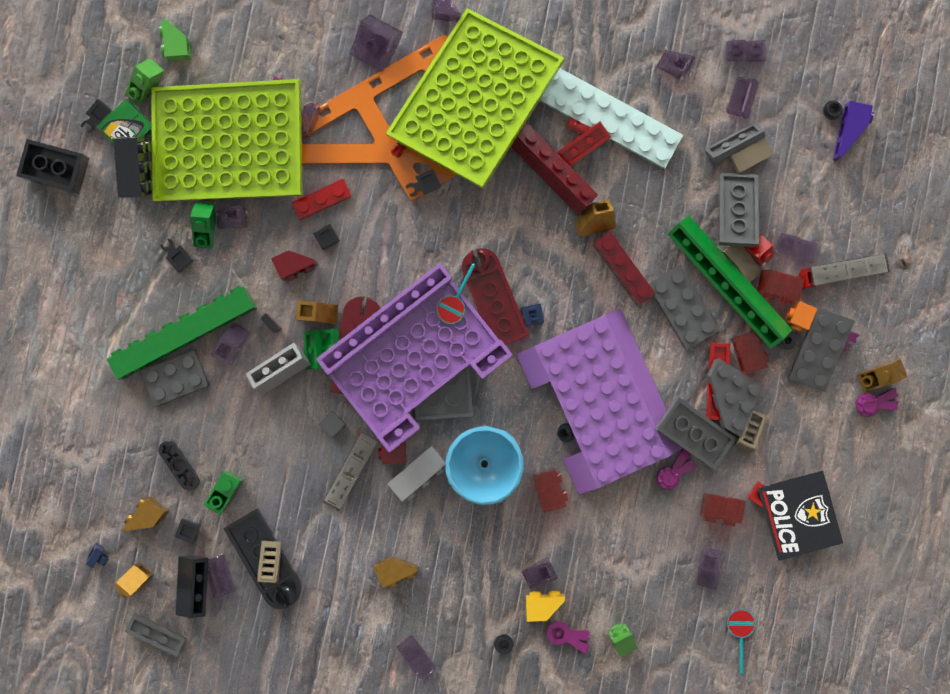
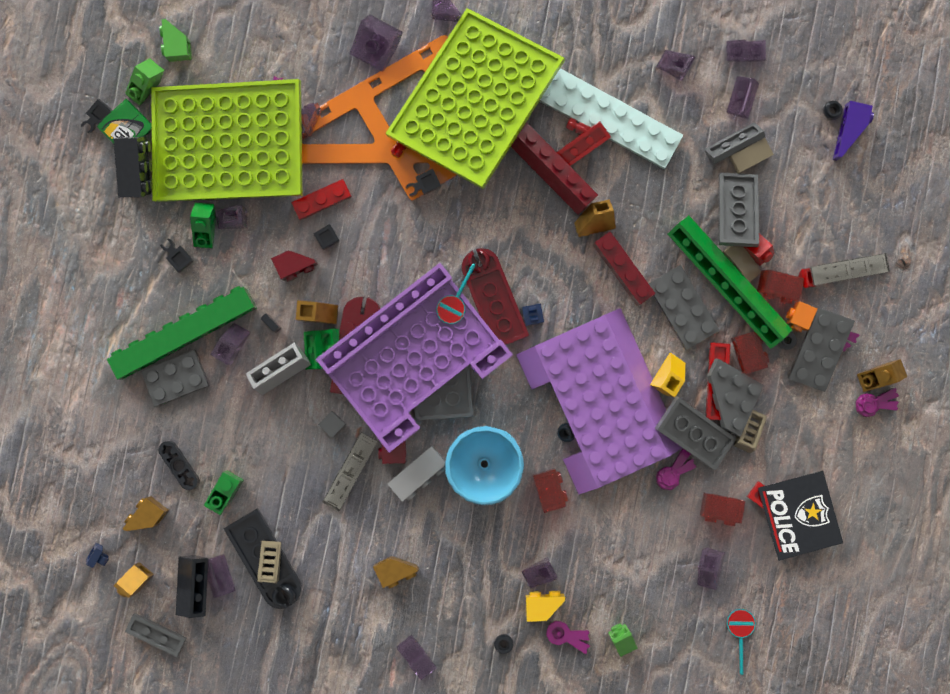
(52, 166): black brick -> none
(187, 530): black plate -> none
(670, 376): none -> yellow slope
(796, 247): clear purple slope -> none

